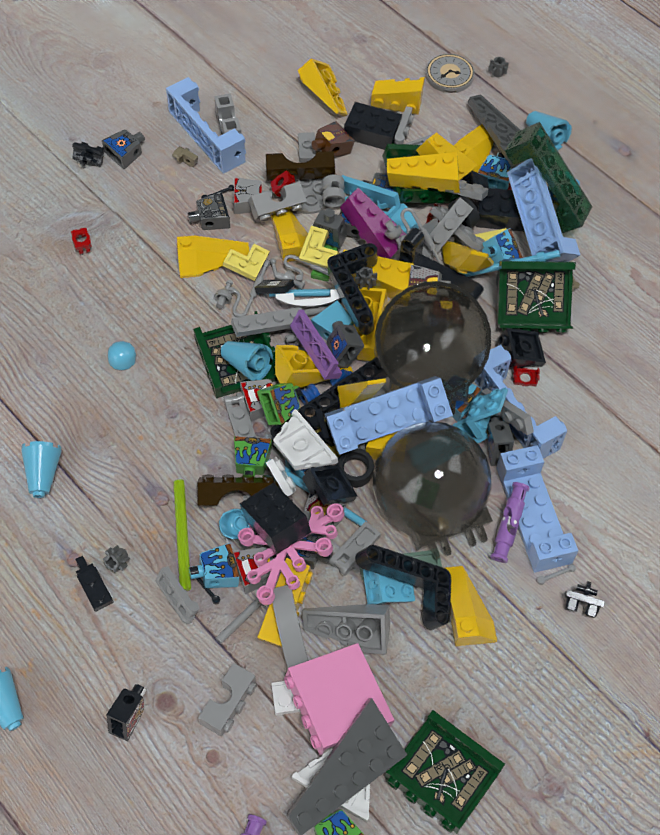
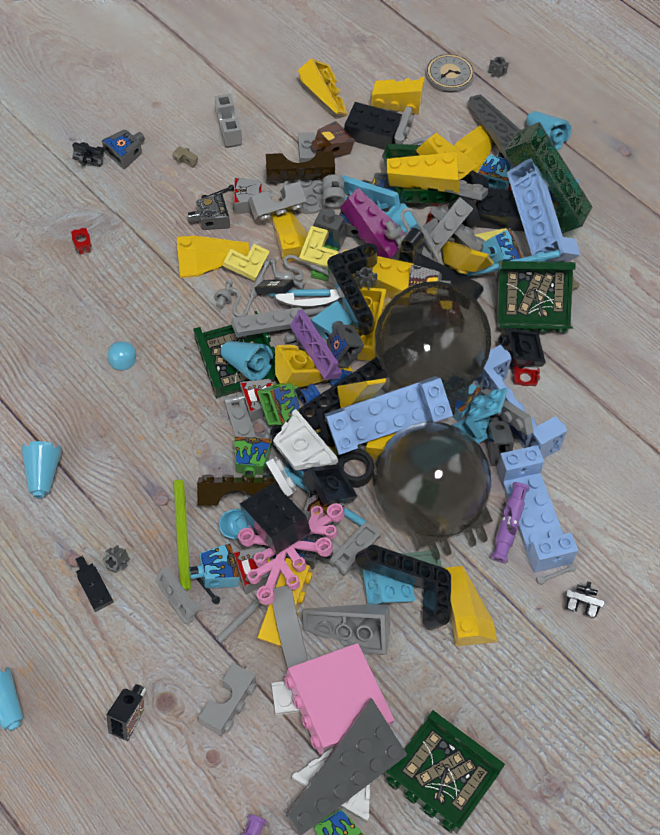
(183, 104): light blue plate -> none
(288, 179): red piece -> none

